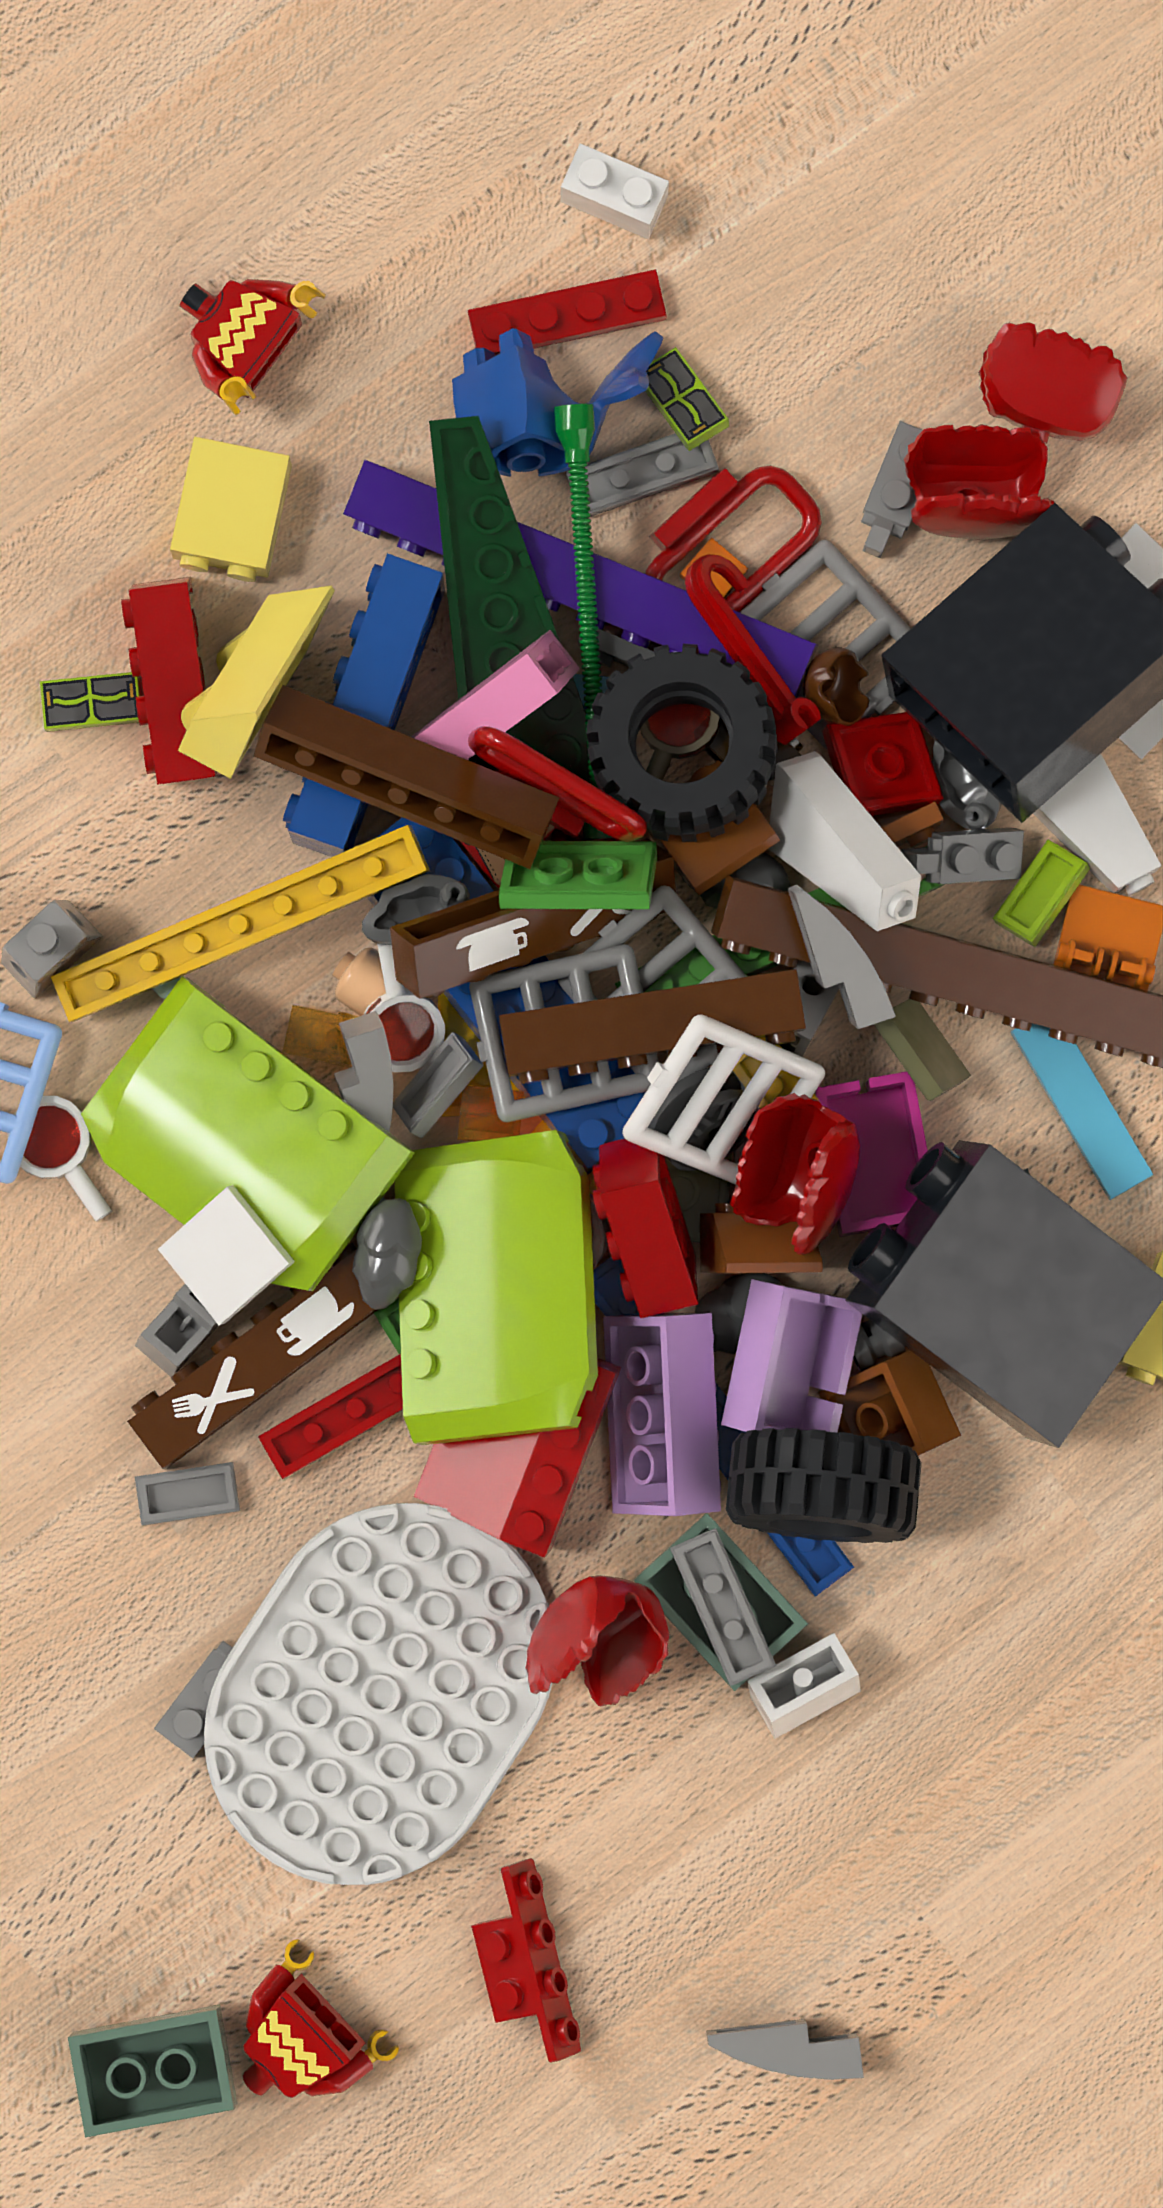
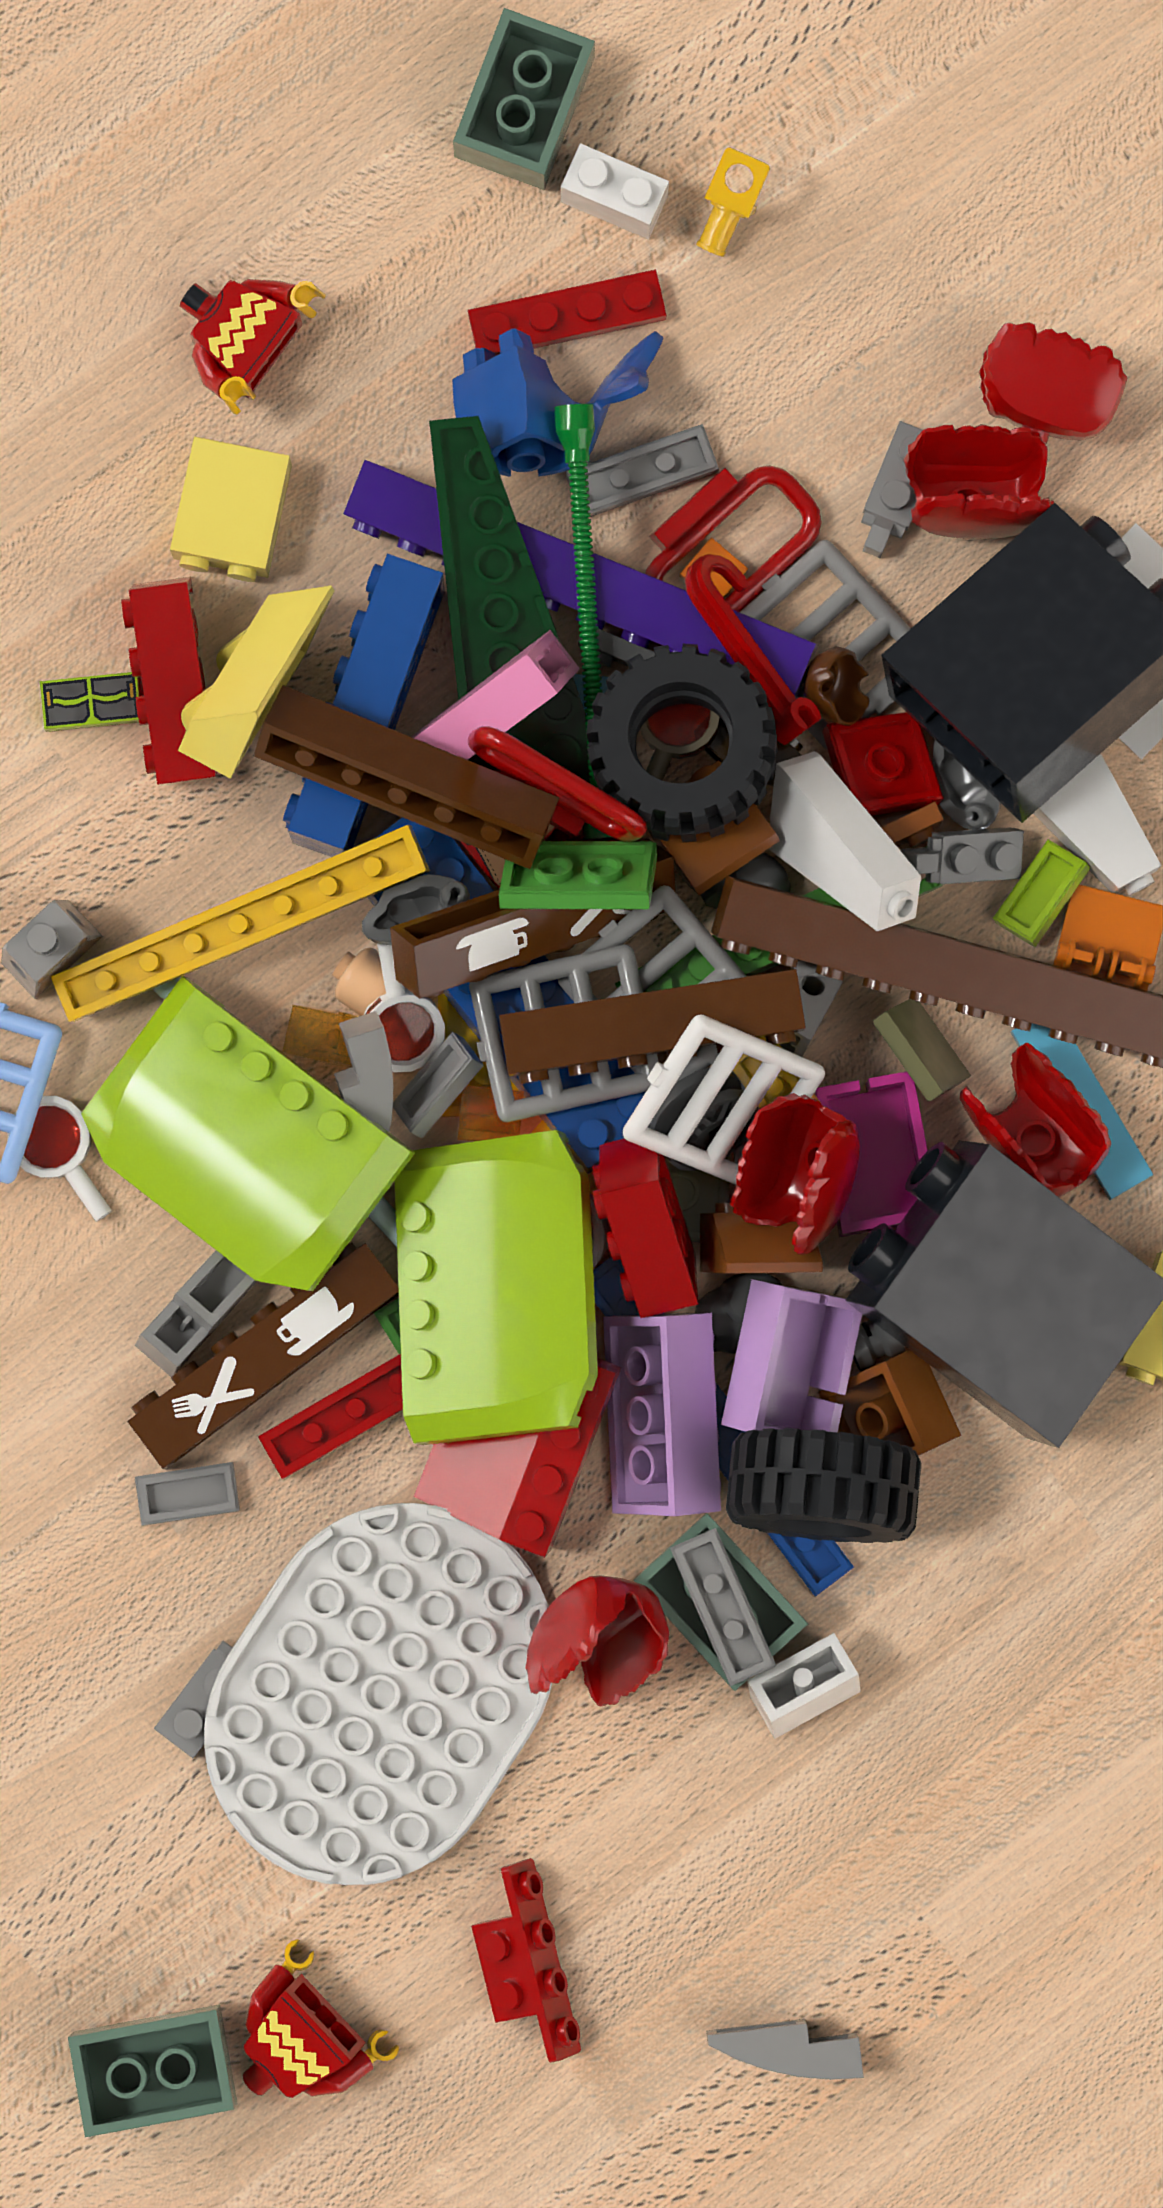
(226, 1255): white tile -> none
(387, 1252): dark grey arm -> none
(524, 98): none -> sand green brick
(684, 400): tile -> none
(730, 205): none -> yellow bracket
(840, 961): light grey slope -> none
(1046, 1126): none -> red animal

